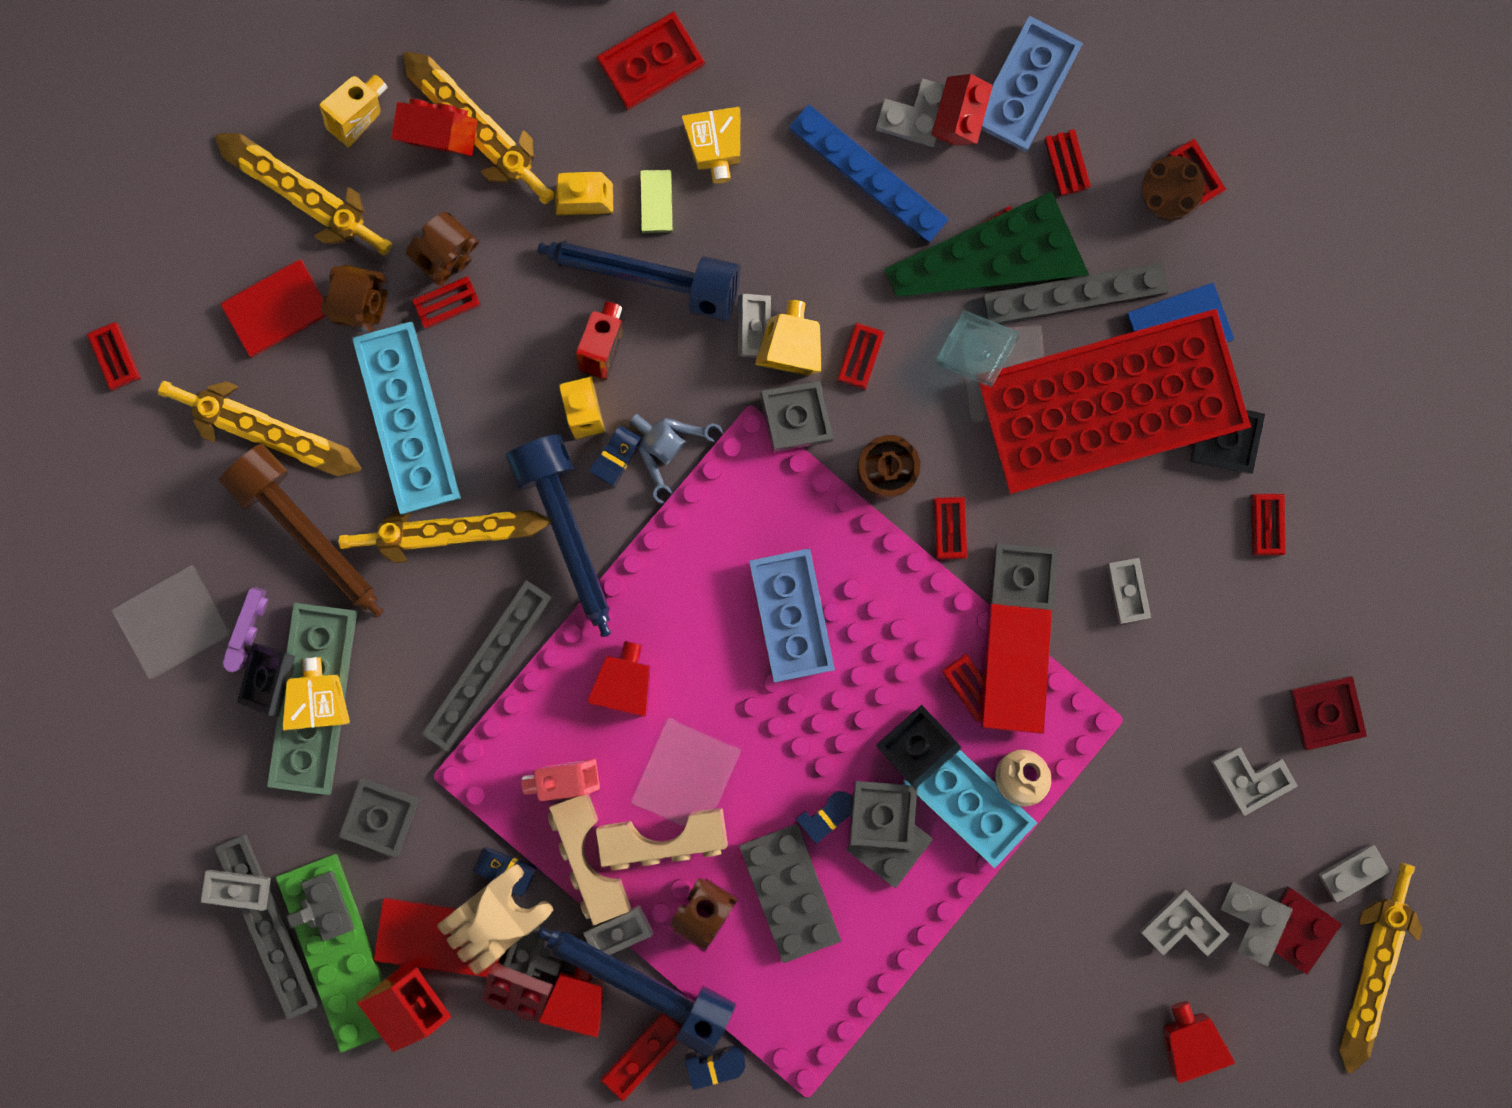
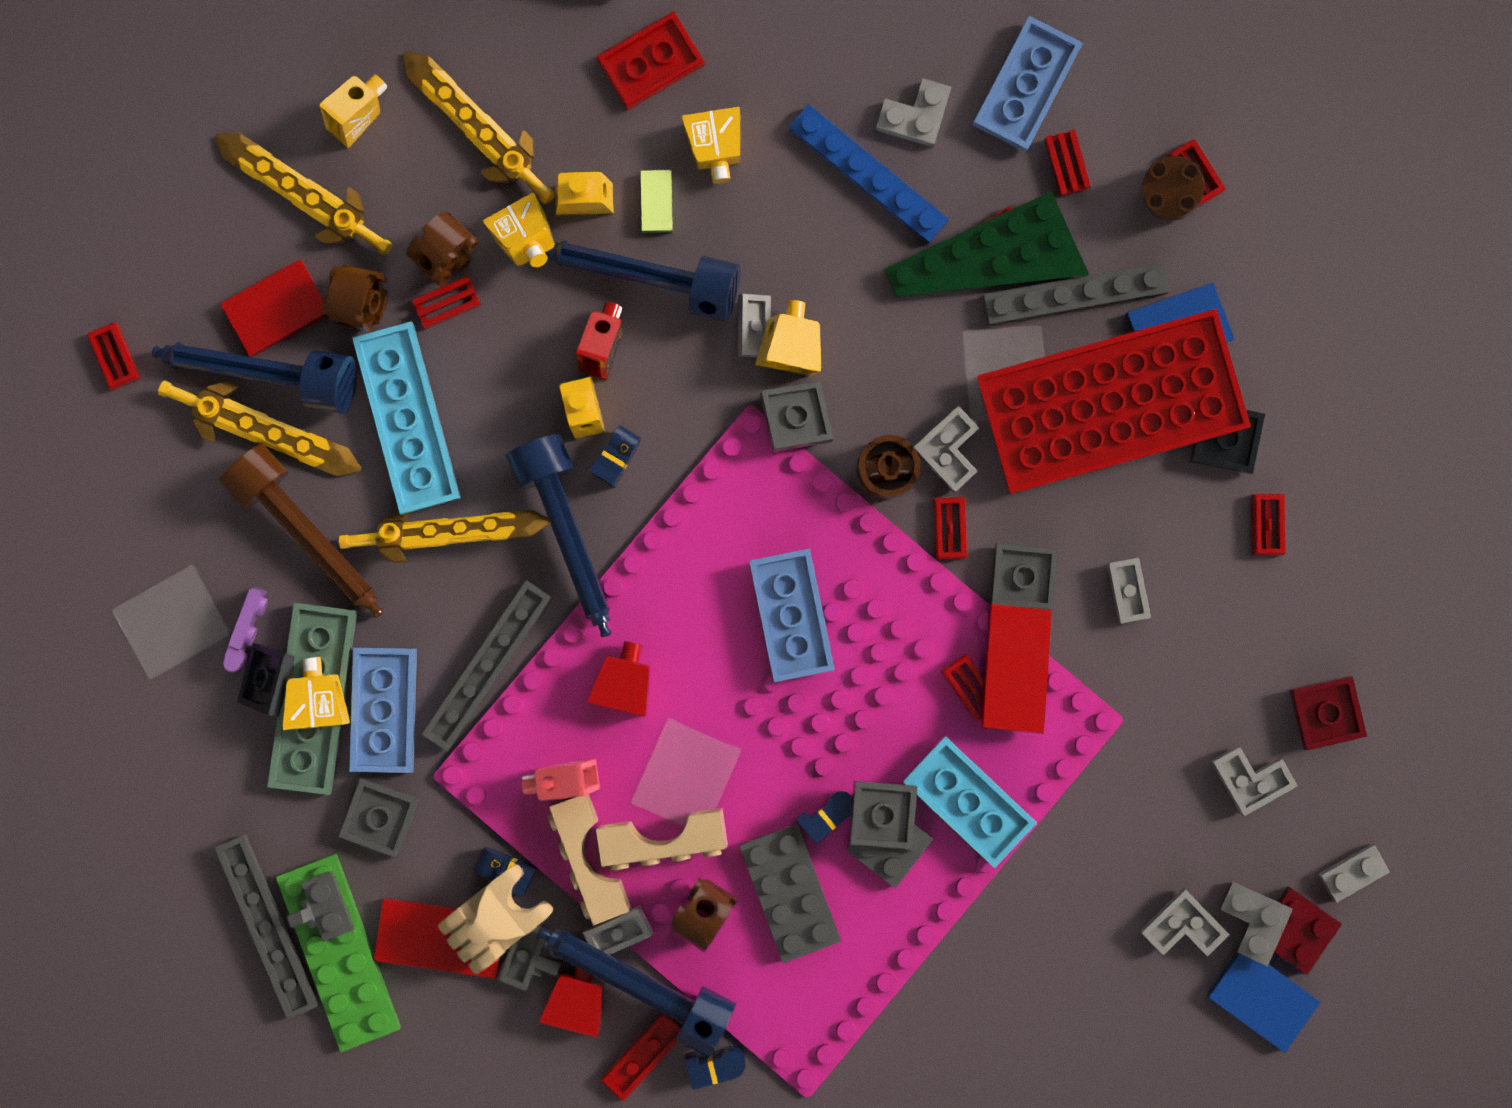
(235, 890): light grey plate -> none
(324, 381): none -> dark blue piece
(383, 710): none -> medium blue plate
(404, 1008): red slope -> none
(434, 126): red brick -> none
(516, 992): dark red plate -> none
(522, 231): none -> yellow torso
(665, 444): sand blue piece -> none
(852, 381): red tile -> none
(918, 746): black plate -> none
(941, 450): none -> light grey plate
(962, 110): red brick -> none
(977, 348): clear light blue tile -> none
(1013, 783): tan piece -> none
(1194, 1045): red torso -> none
(1263, 1000): none -> blue tile
(1391, 921): sword -> none

